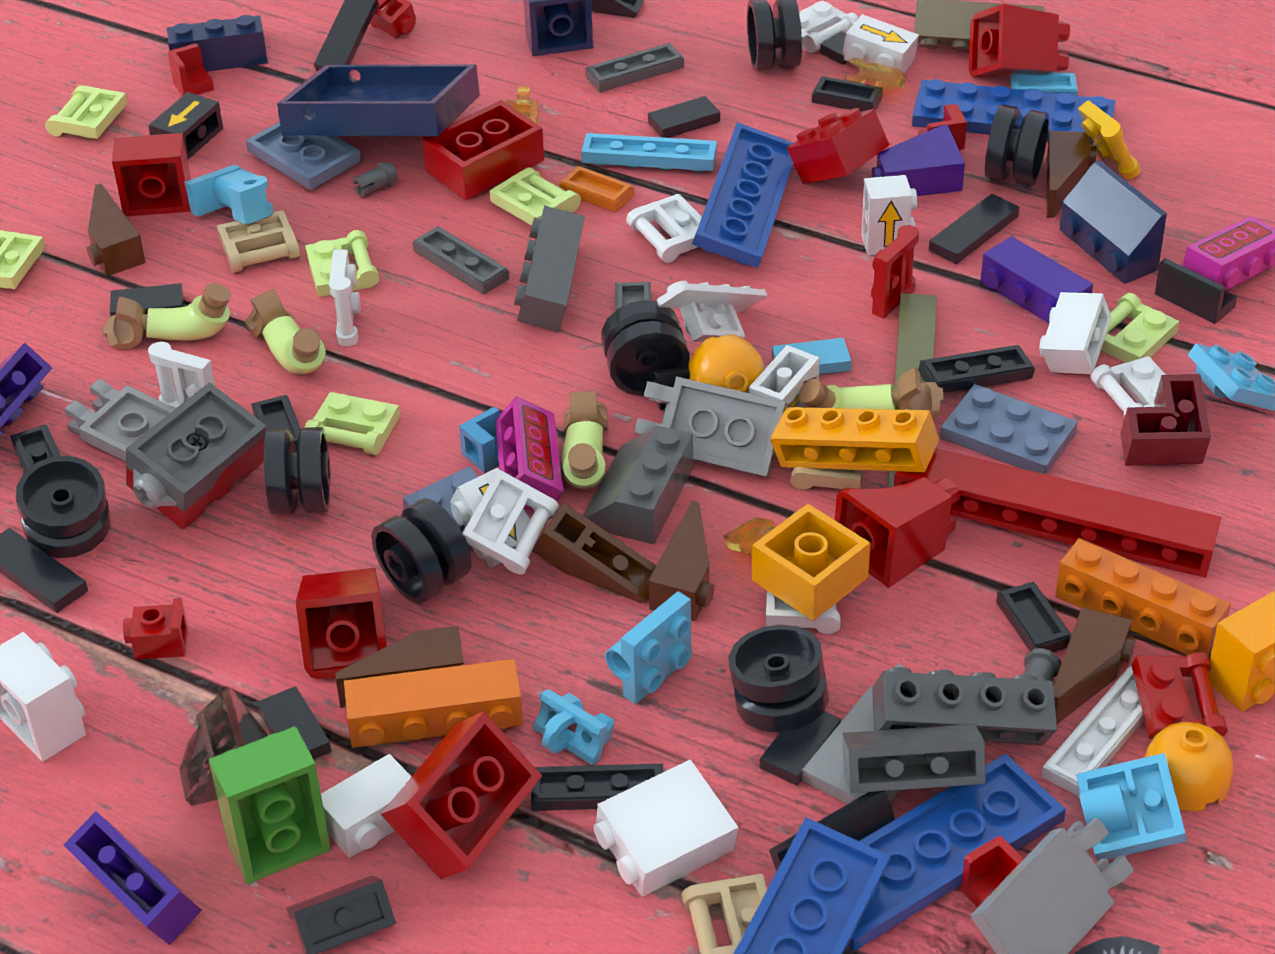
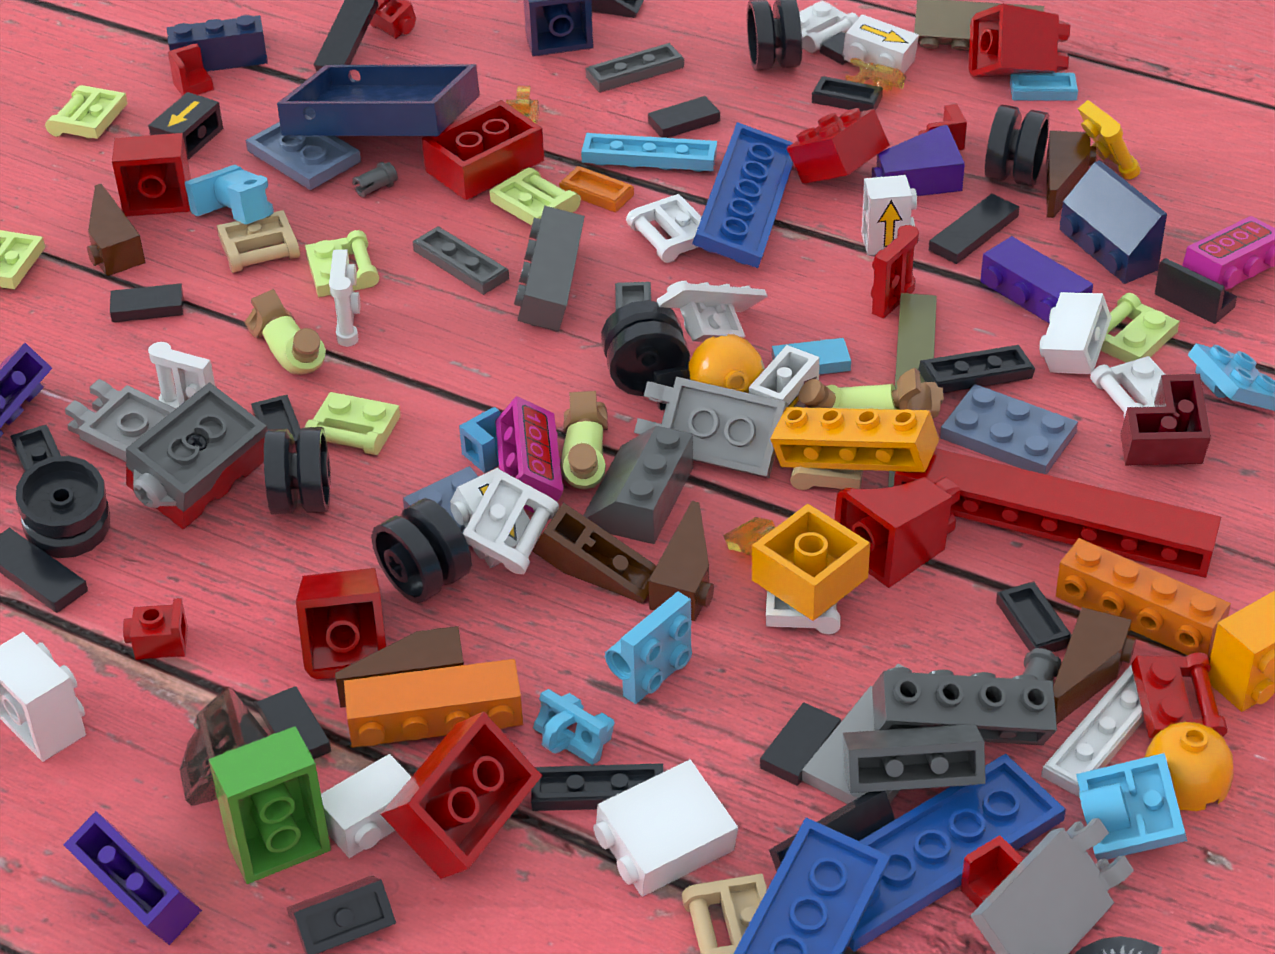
(194, 322): piece -> none
(778, 678): black wheel -> none
(981, 104): blue plate -> none

